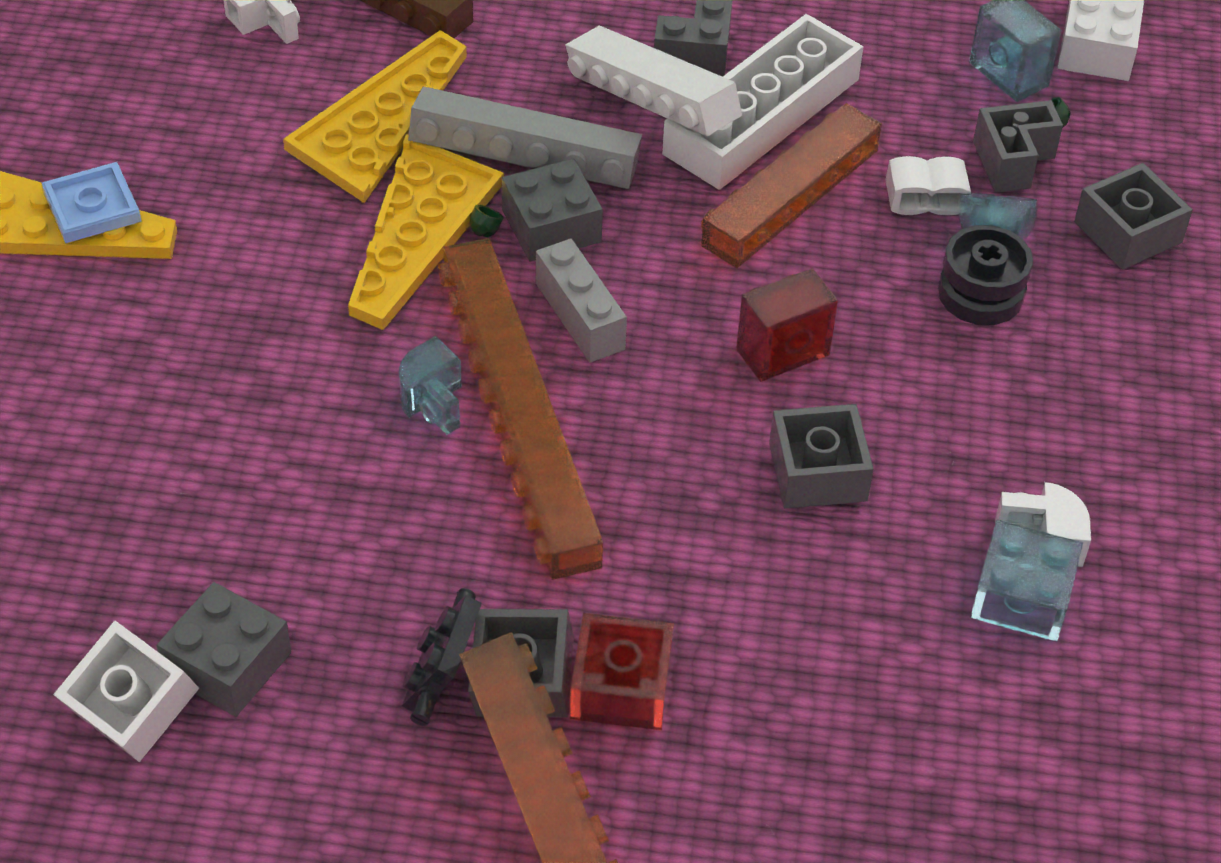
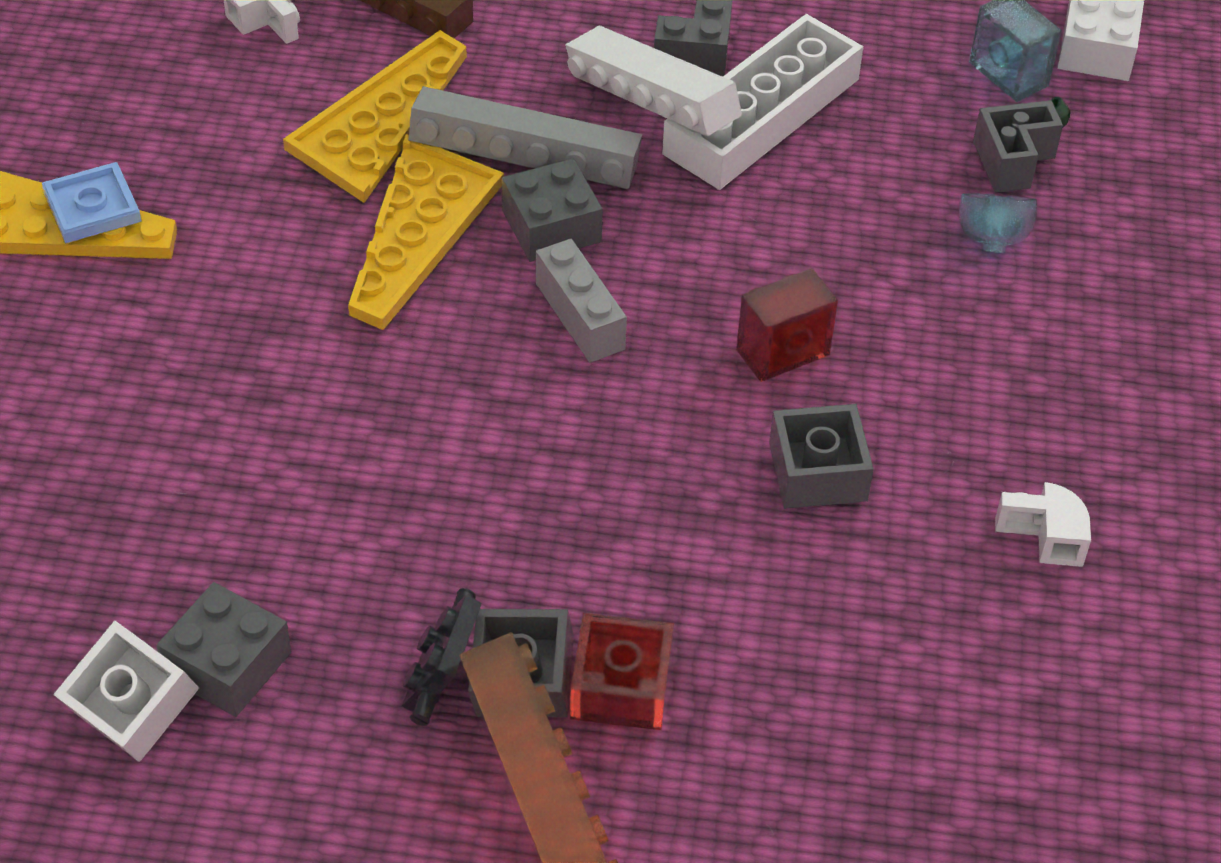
(427, 382): clear light blue brick -> none
(485, 221): dark green hinge -> none
(521, 411): clear orange brick -> none
(790, 185): clear orange brick -> none
(926, 185): white brick -> none
(985, 274): black wheel -> none
(1027, 580): clear light blue brick -> none
(1133, 215): dark grey brick -> none

